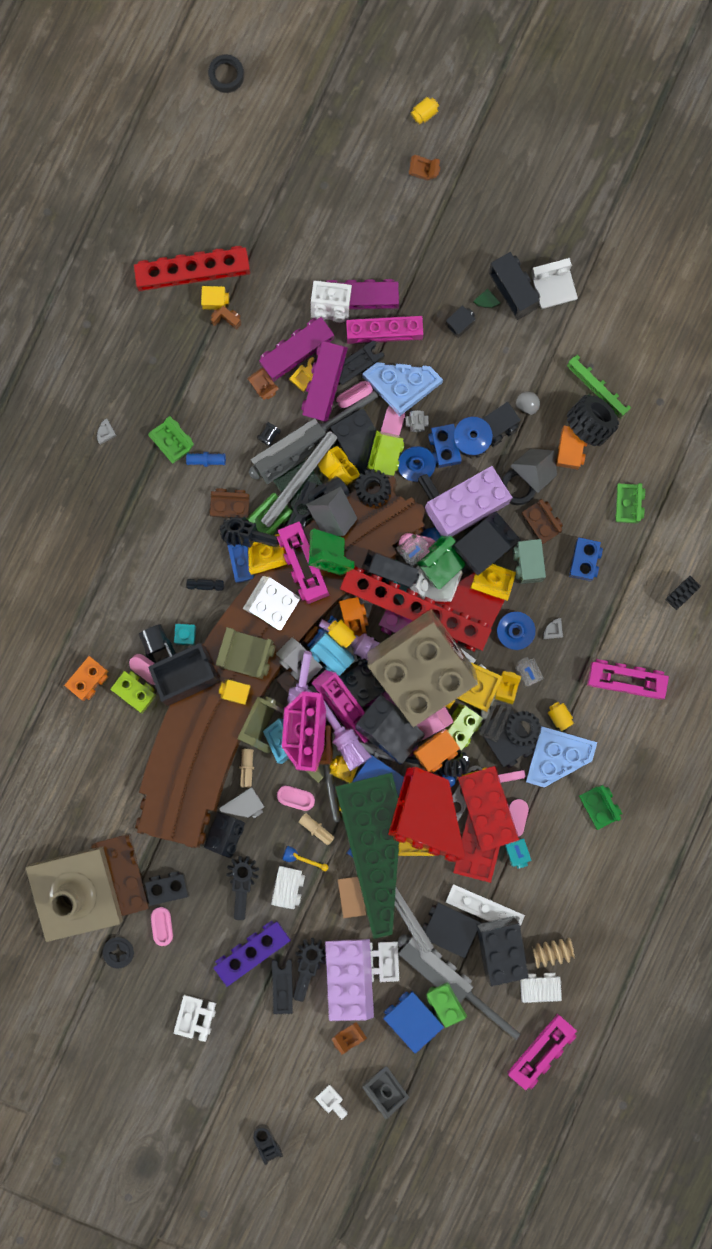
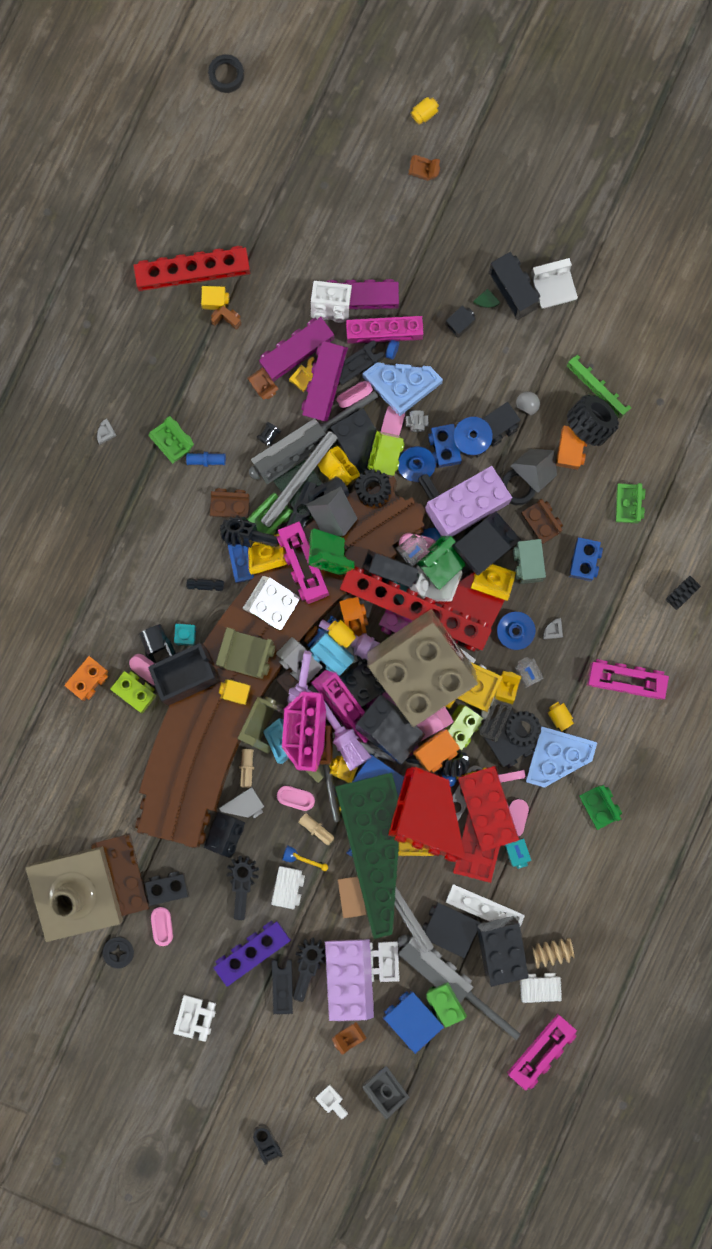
(392, 349): none -> blue tile

